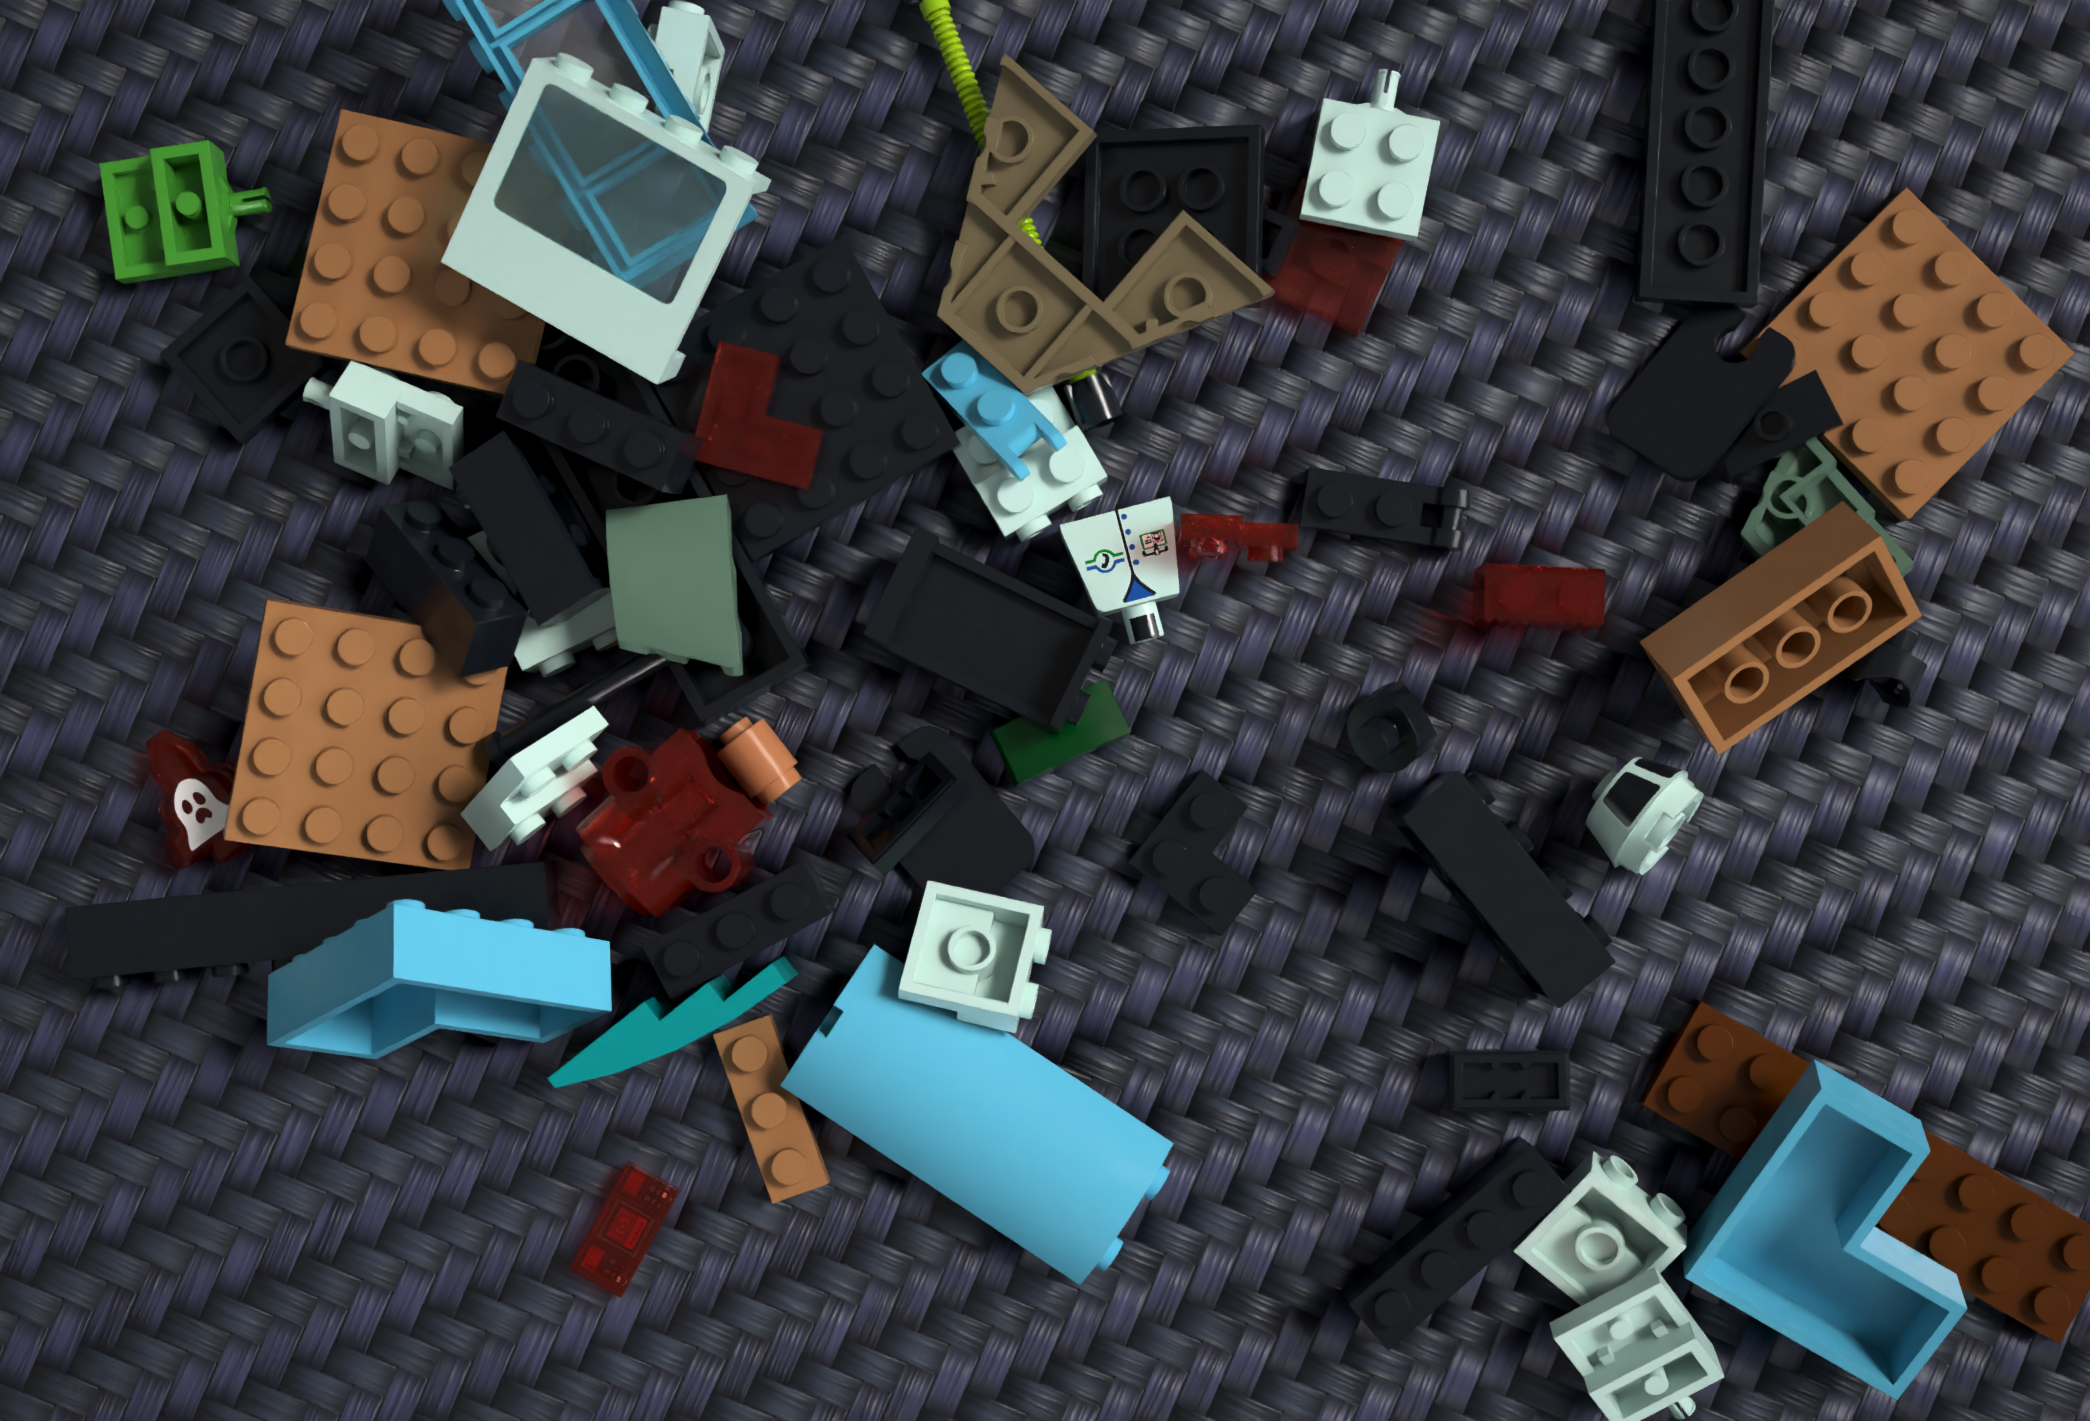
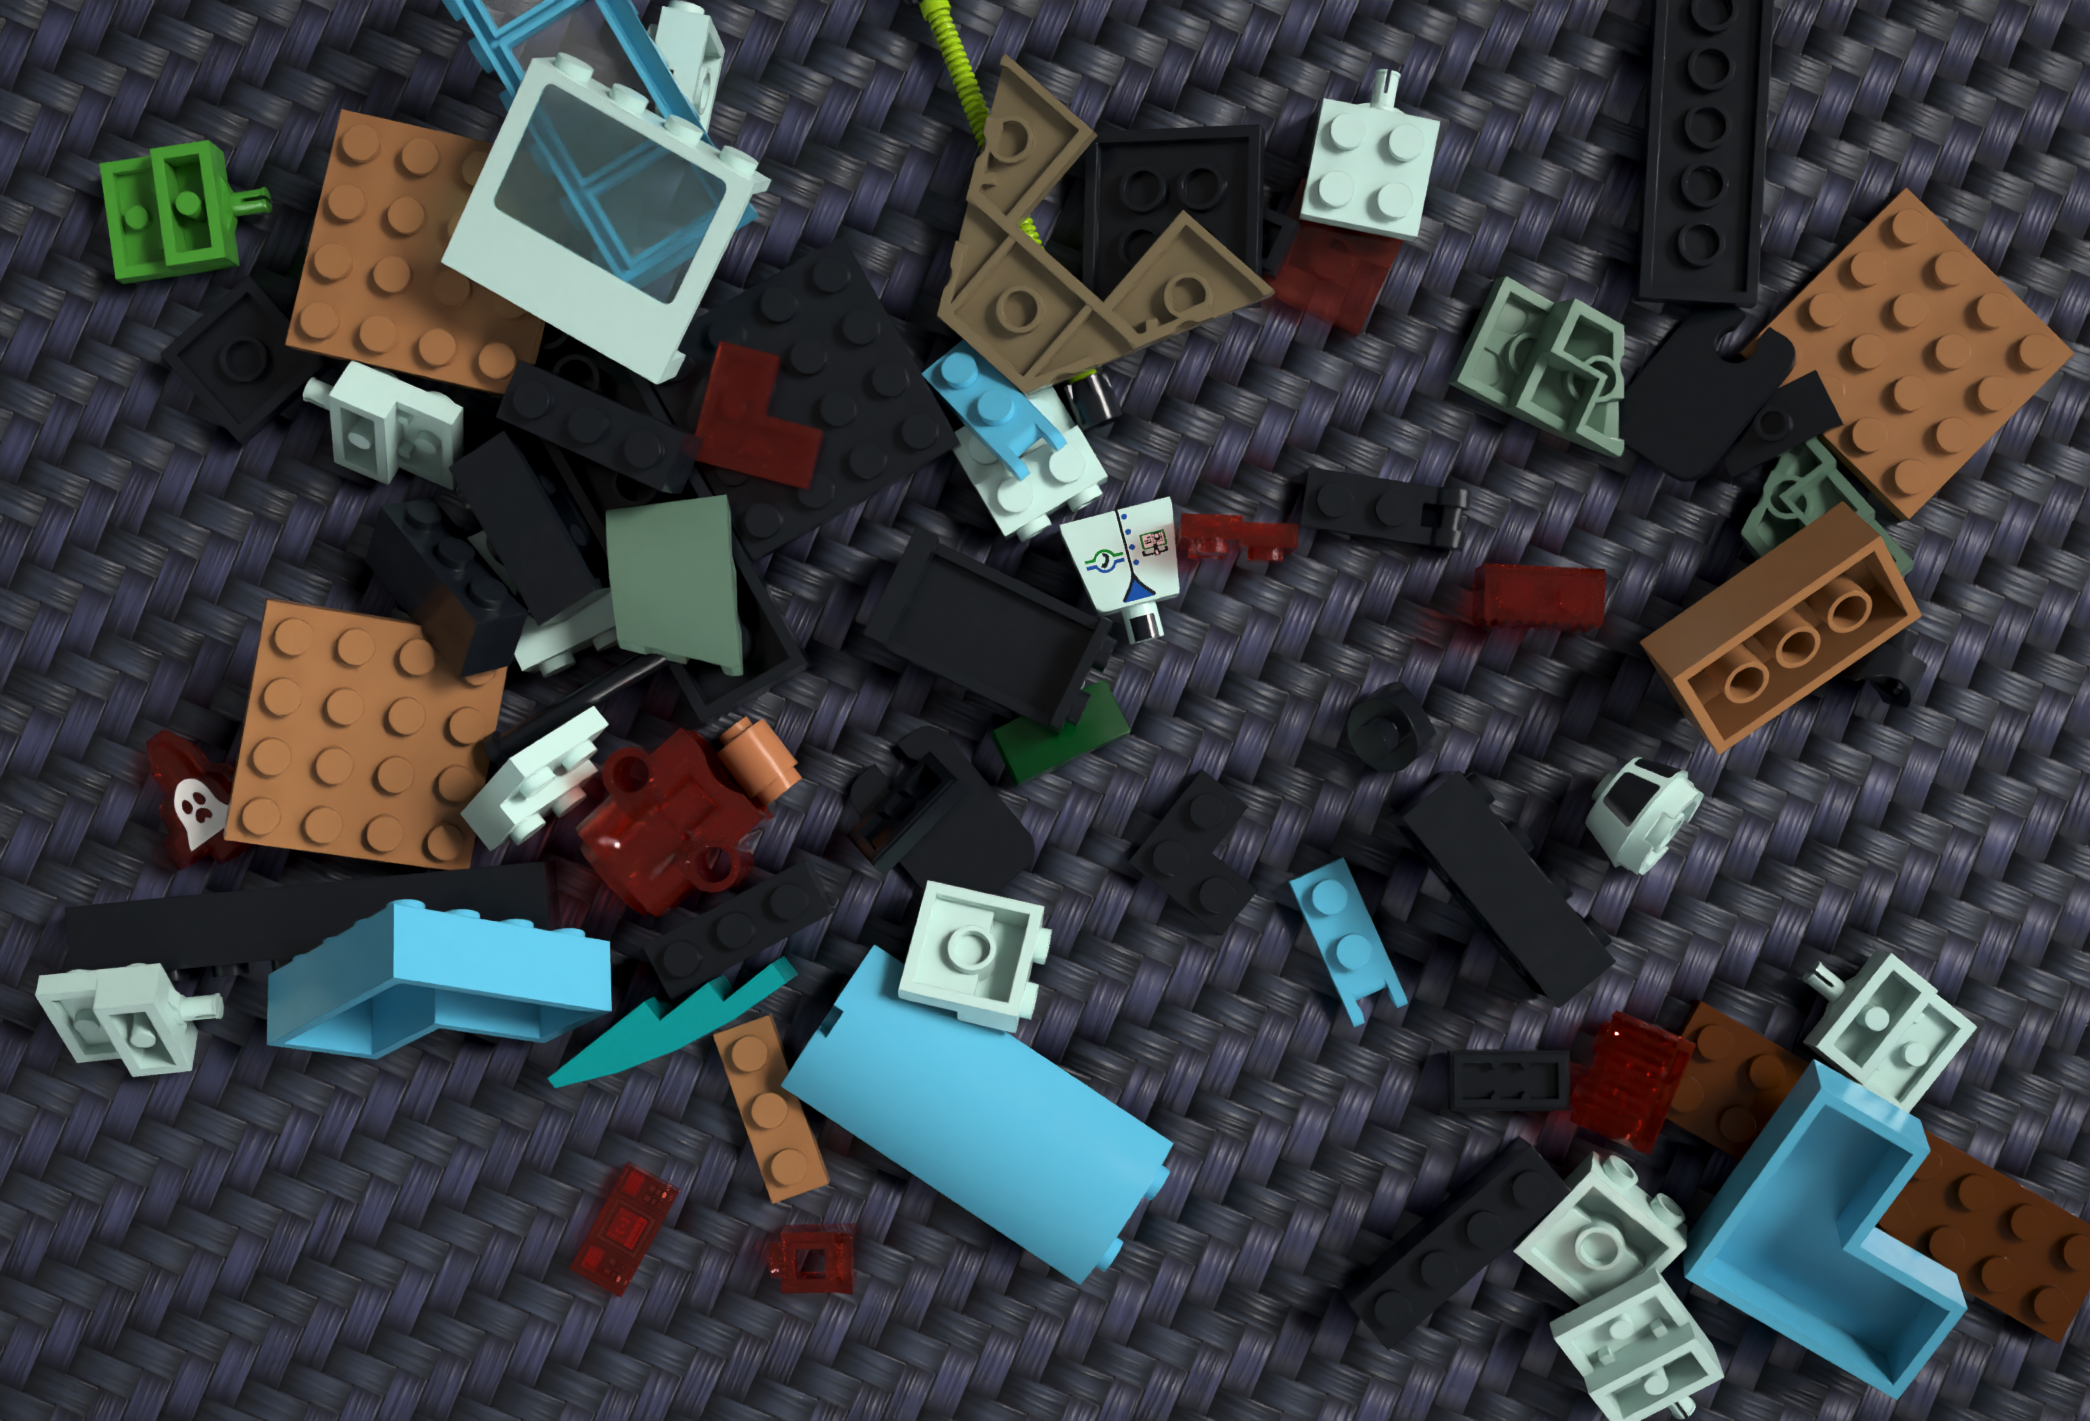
(126, 1016): none -> light aqua plate
(839, 1265): none -> clear red window
(1345, 936): none -> medium azure hinge
(1547, 365): none -> sand green slope
(1631, 1081): none -> clear red brick
(1886, 1028): none -> light aqua plate

